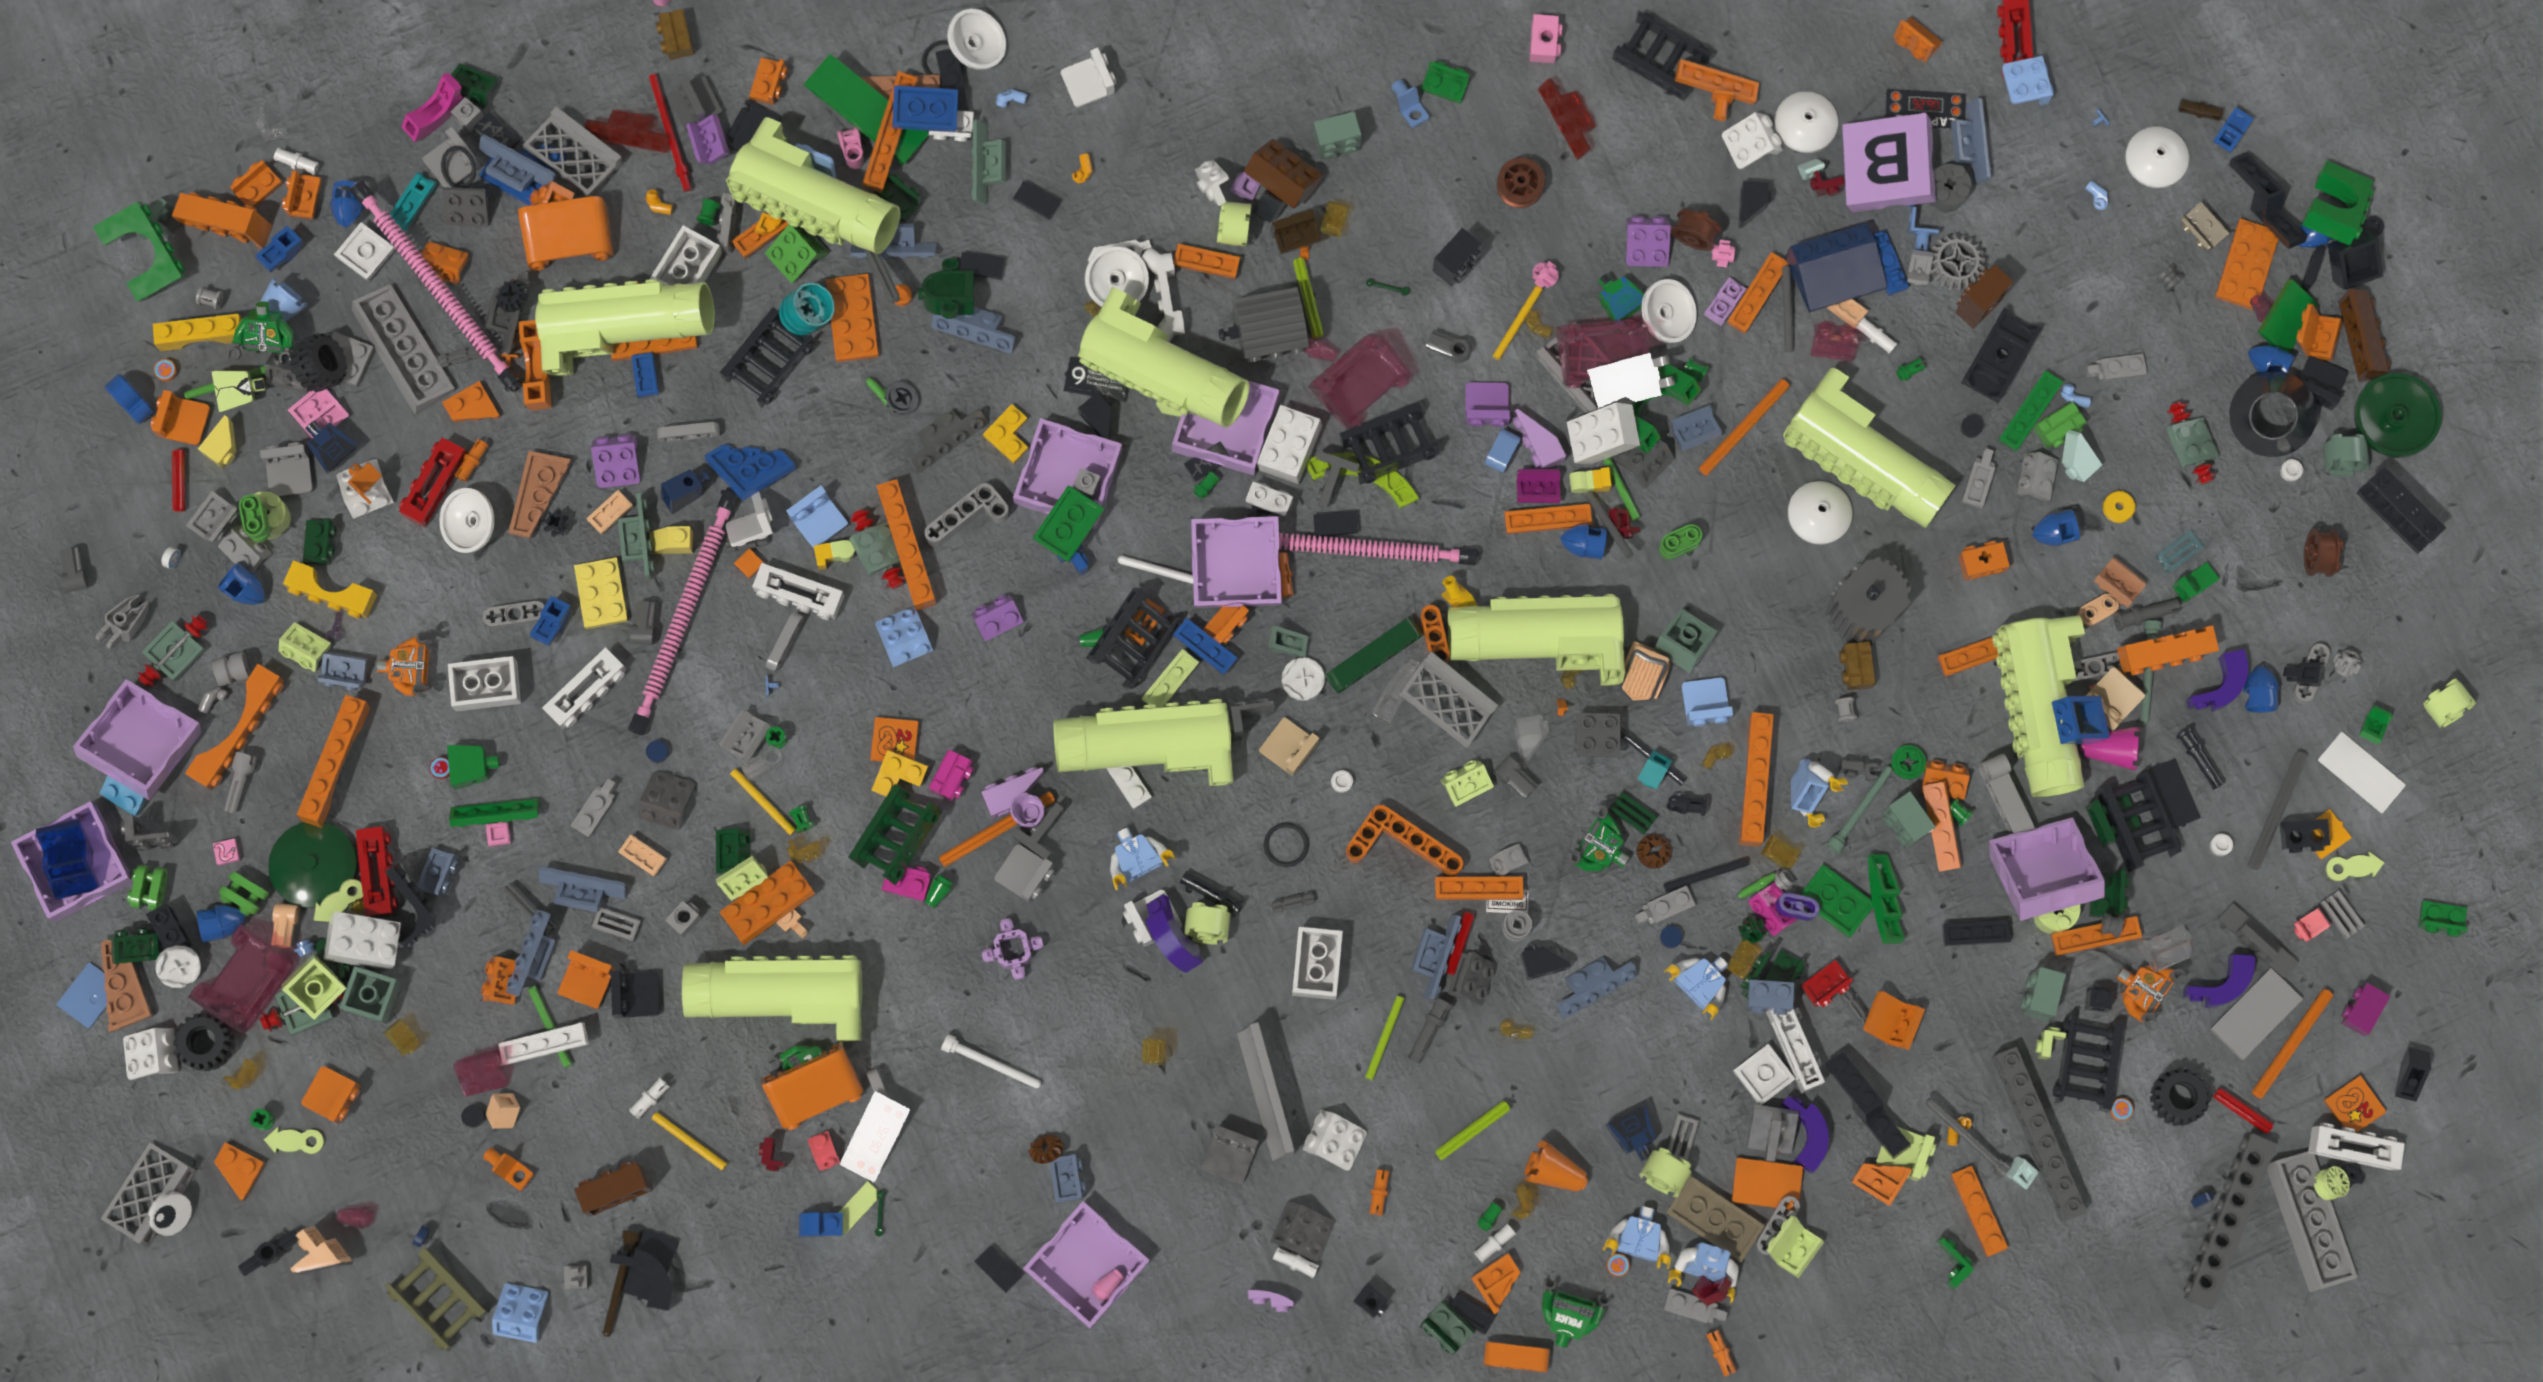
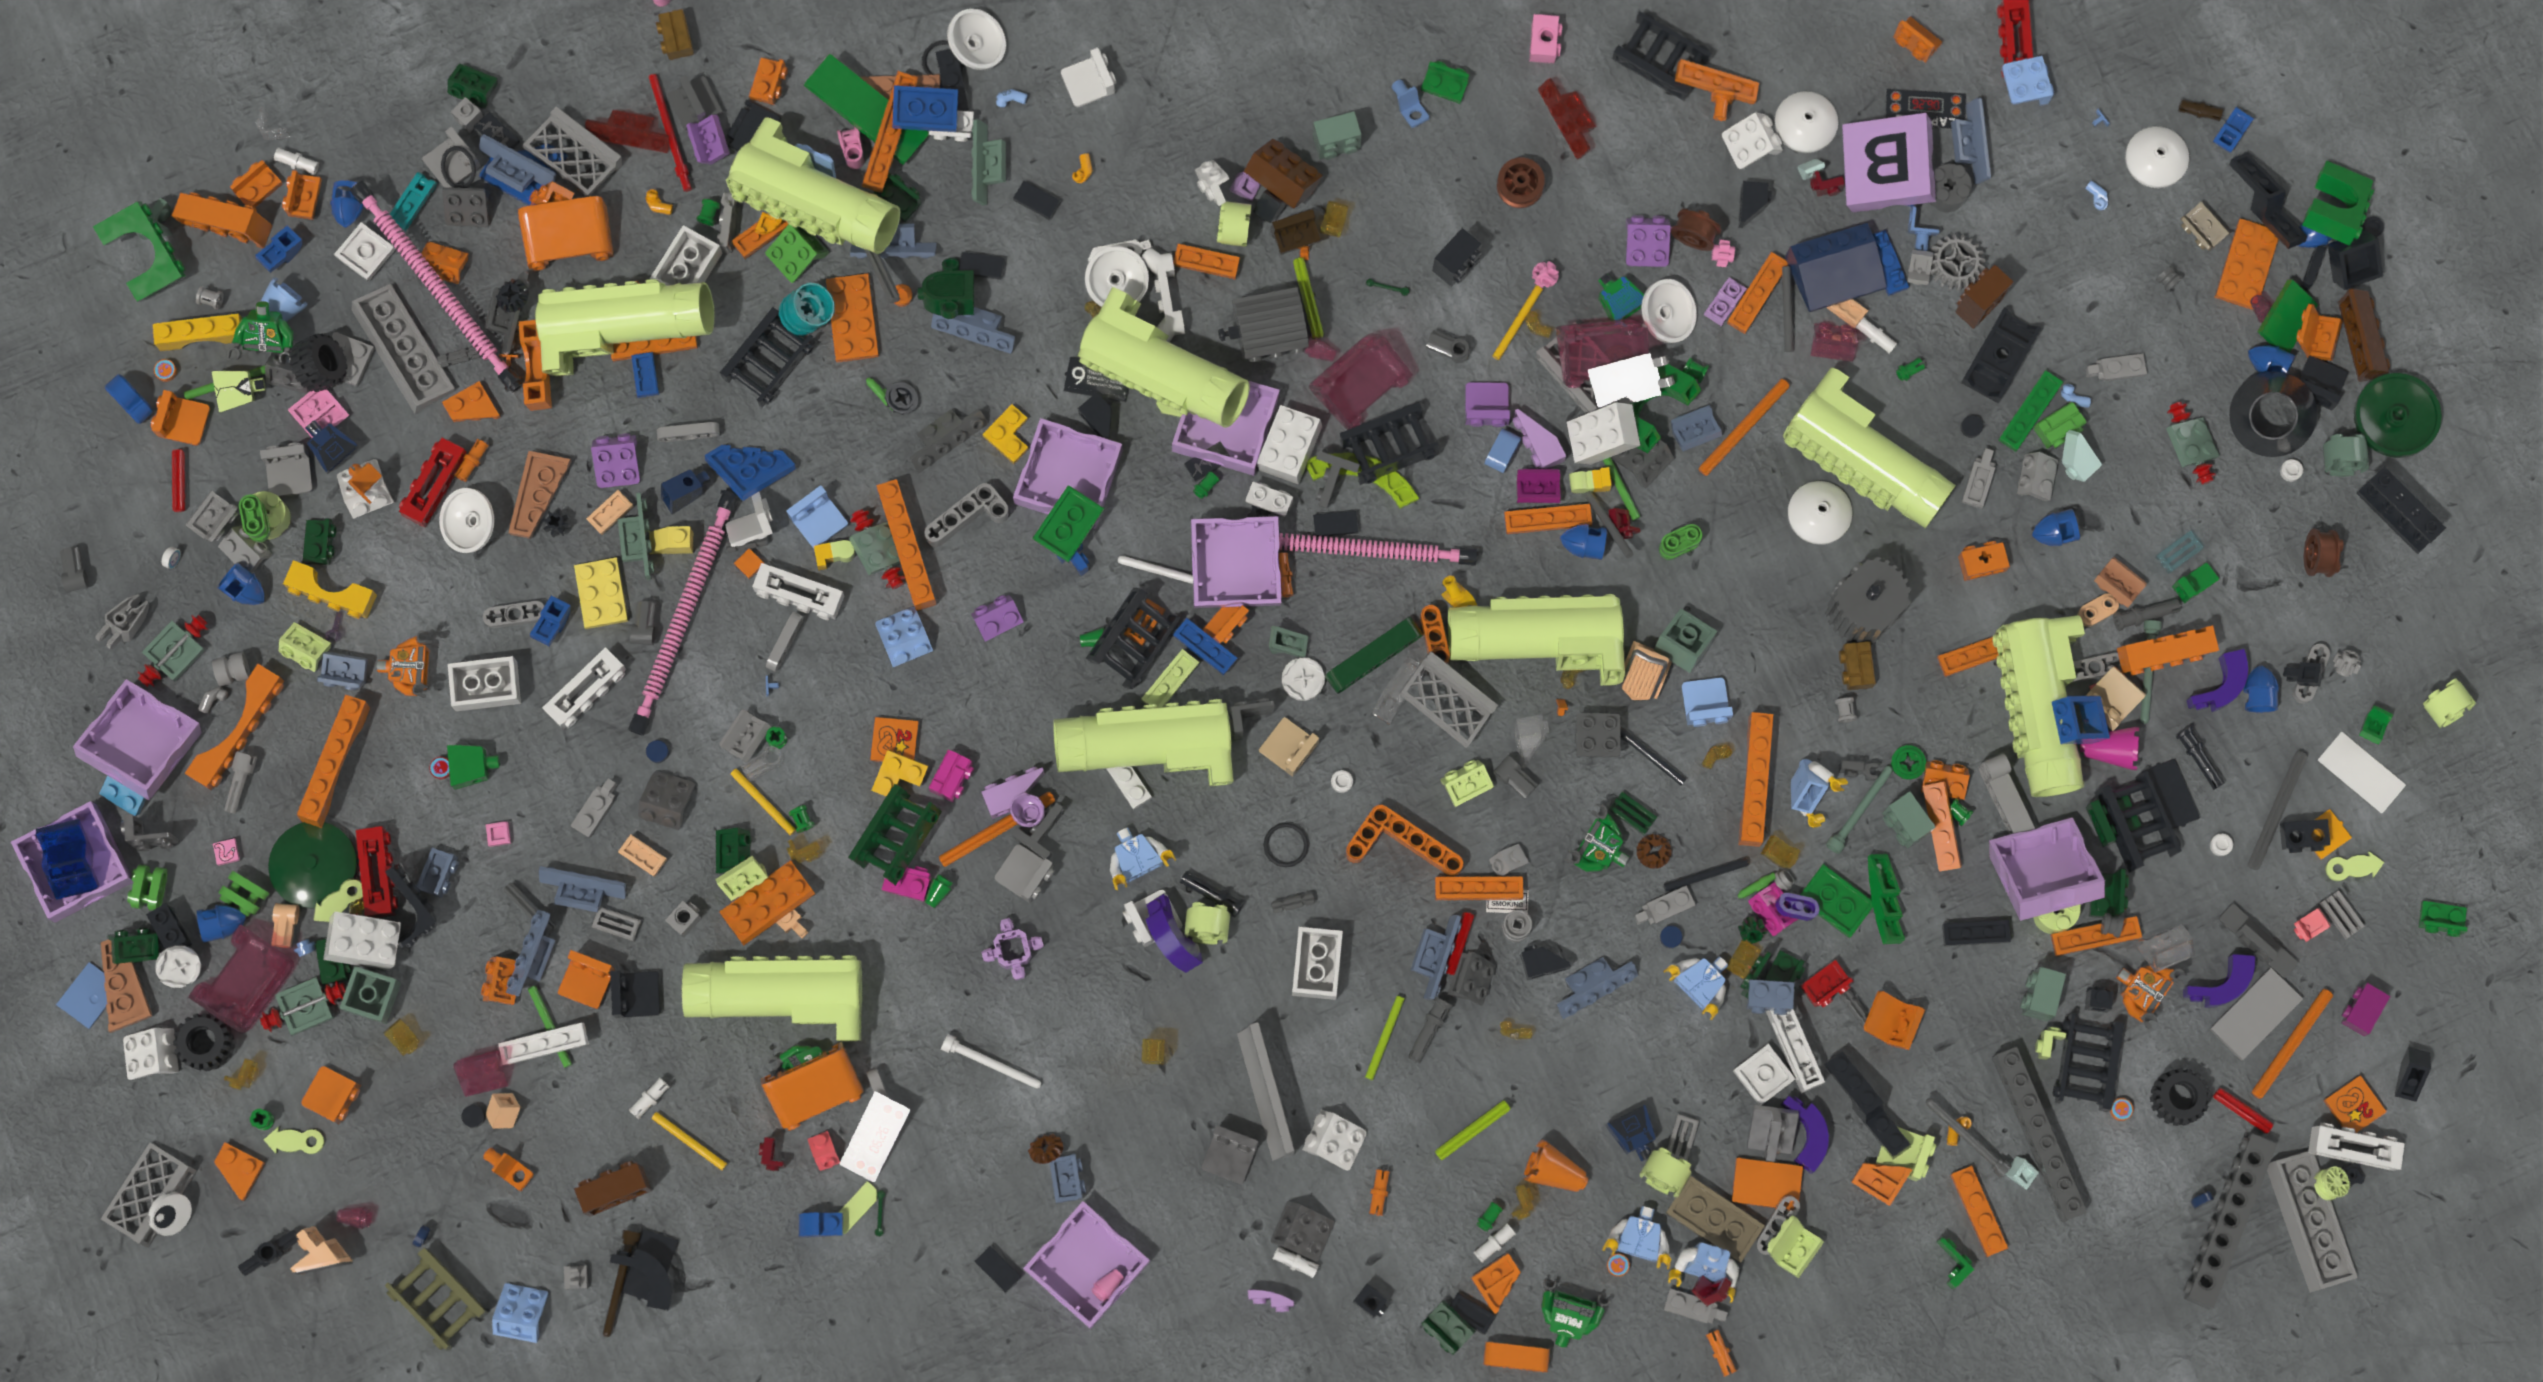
(220, 443): light yellow slope -> none
(313, 986): yellowish green slope -> none
(435, 111): dark pink arch -> none
(494, 812): green plate -> none
(1087, 483): light grey brick -> none
(1654, 770): teal brick -> none
(1687, 804): black piece -> none
(2122, 498): yellow piece -> none

